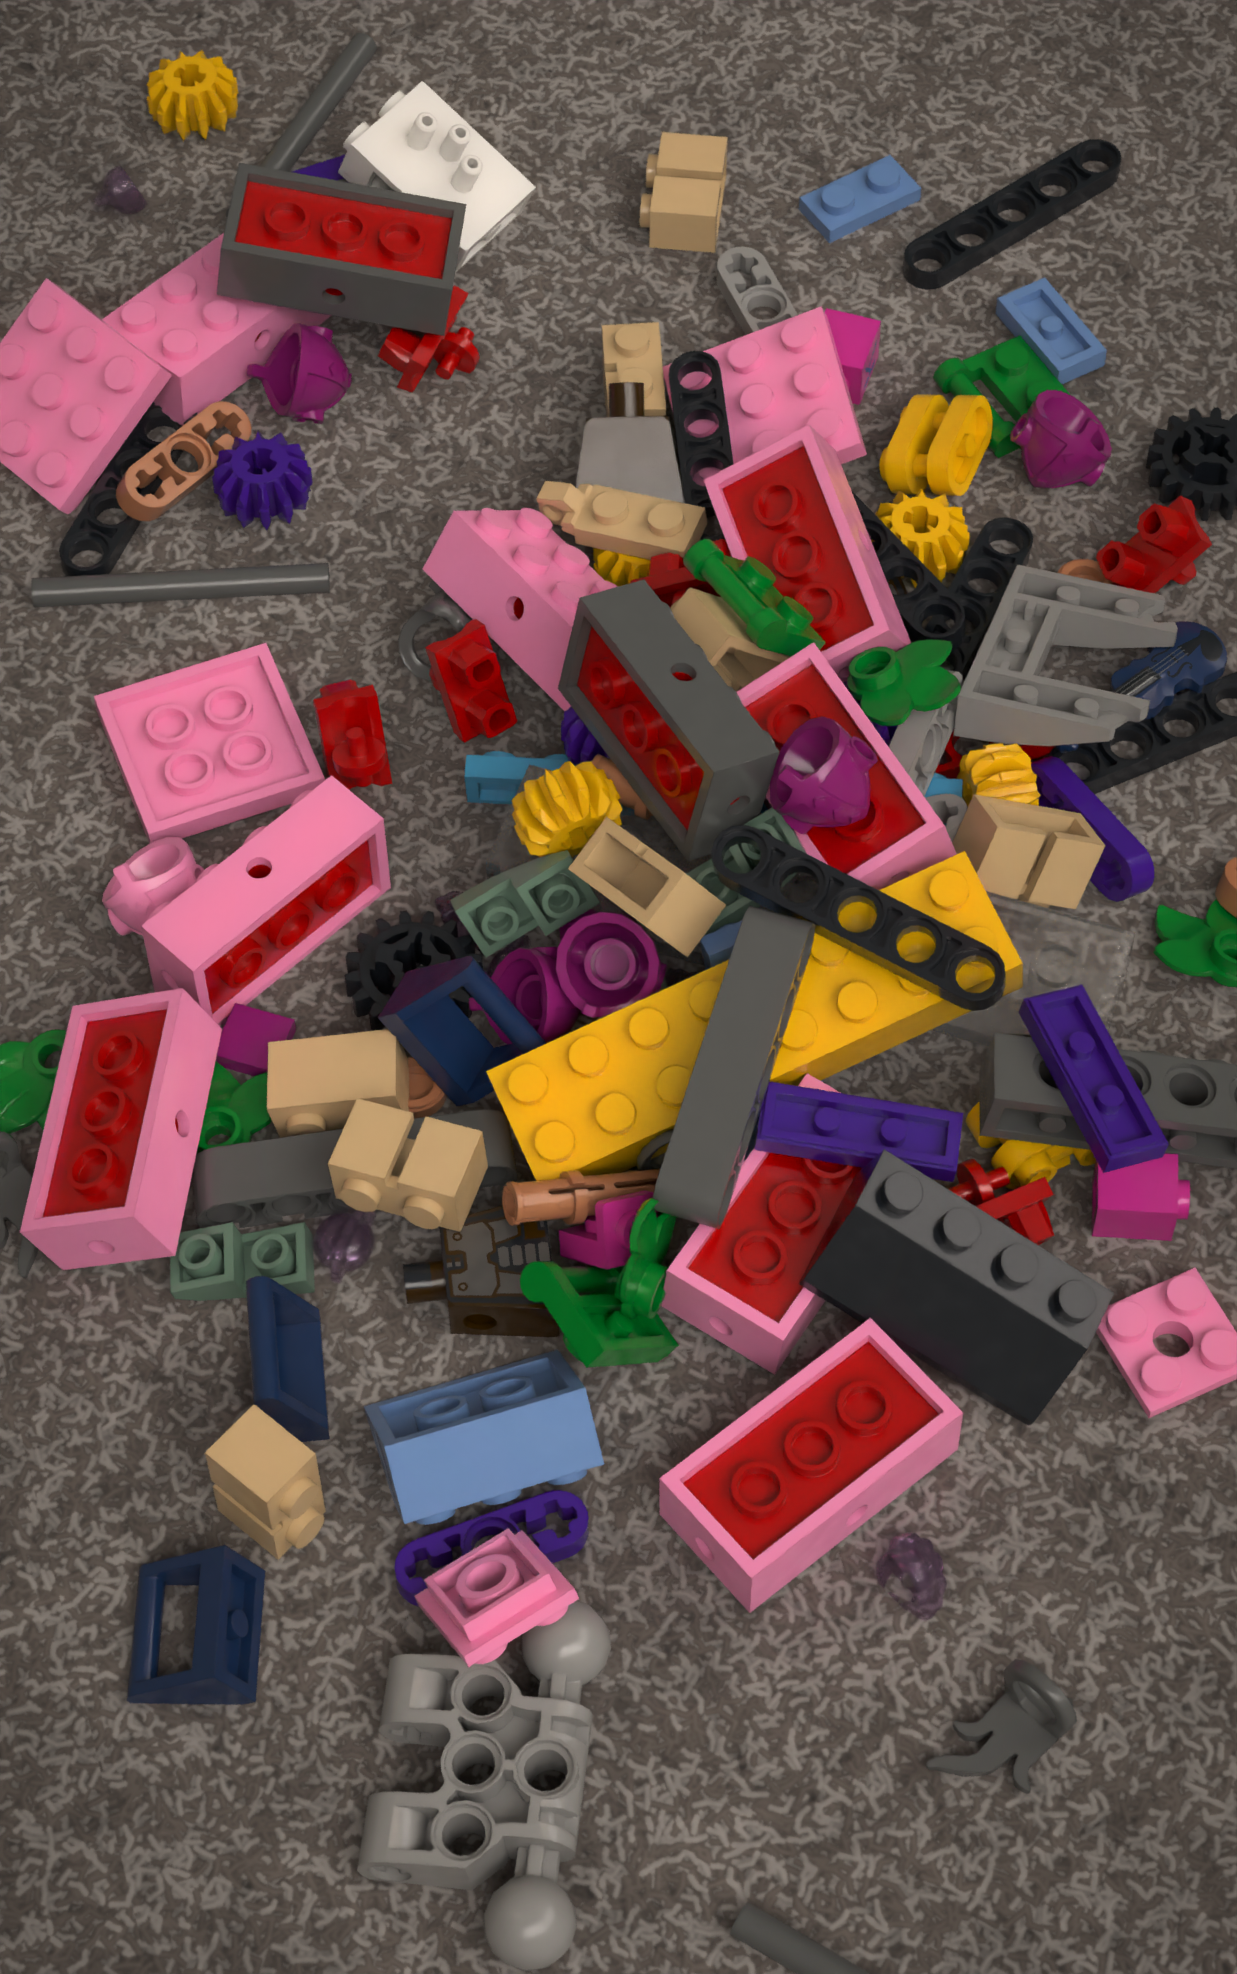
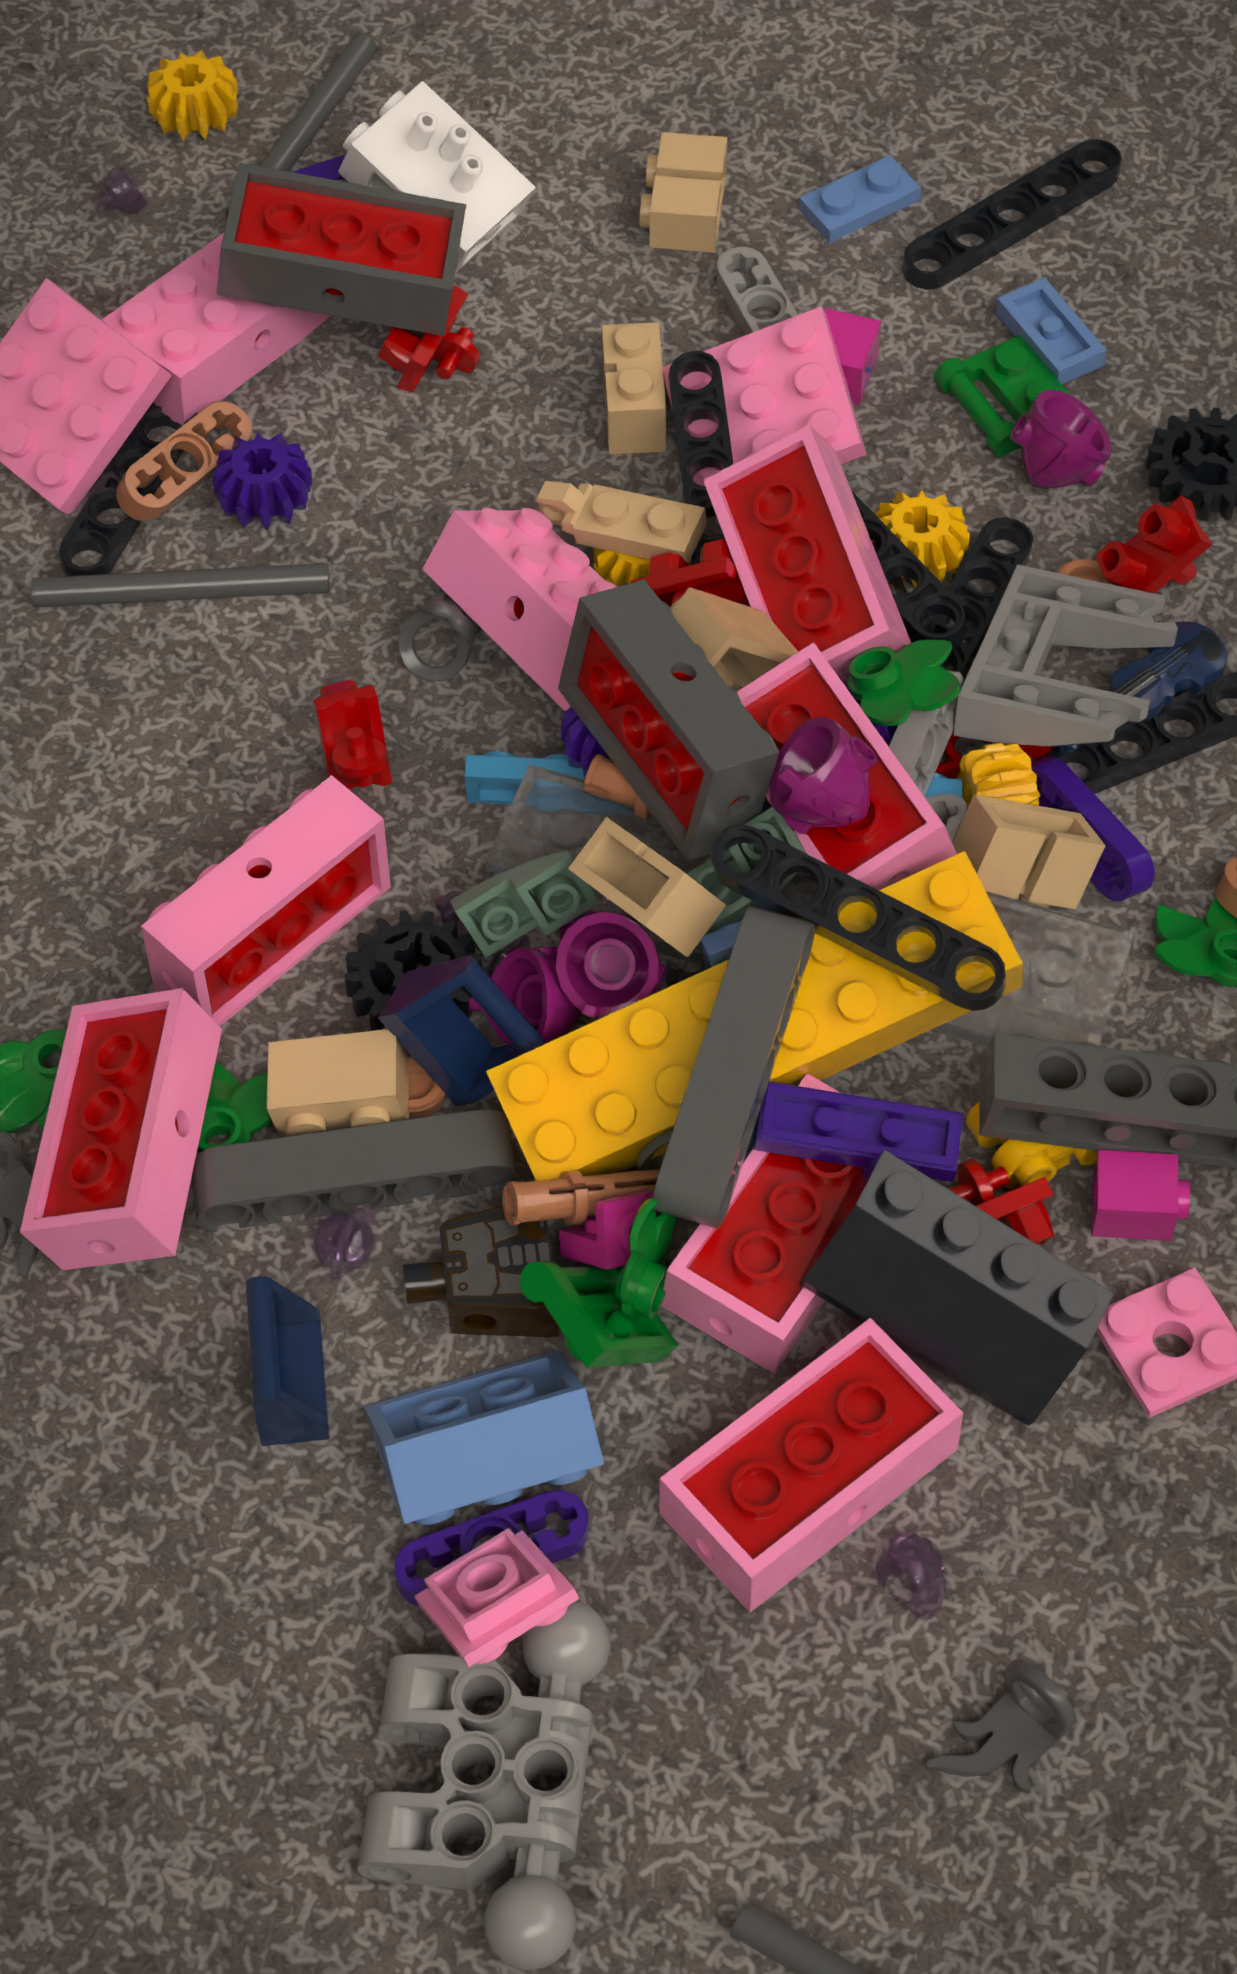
(147, 880): bright pink helmet -> none
(209, 744): bright pink plate -> none
(220, 1260): sand green slope -> none
(225, 1630): dark blue tile -> none
(246, 1038): magenta tile -> none
(267, 1483): tan piece -> none
(304, 374): magenta helmet -> none
(420, 1179): tan piece -> none
(471, 683): red hips -> none
(564, 808): yellow gear -> none
(630, 449): torso -> none
(748, 588): green plate -> none
(937, 444): yellow brick -> none
(1093, 1078): dark purple tile -> none

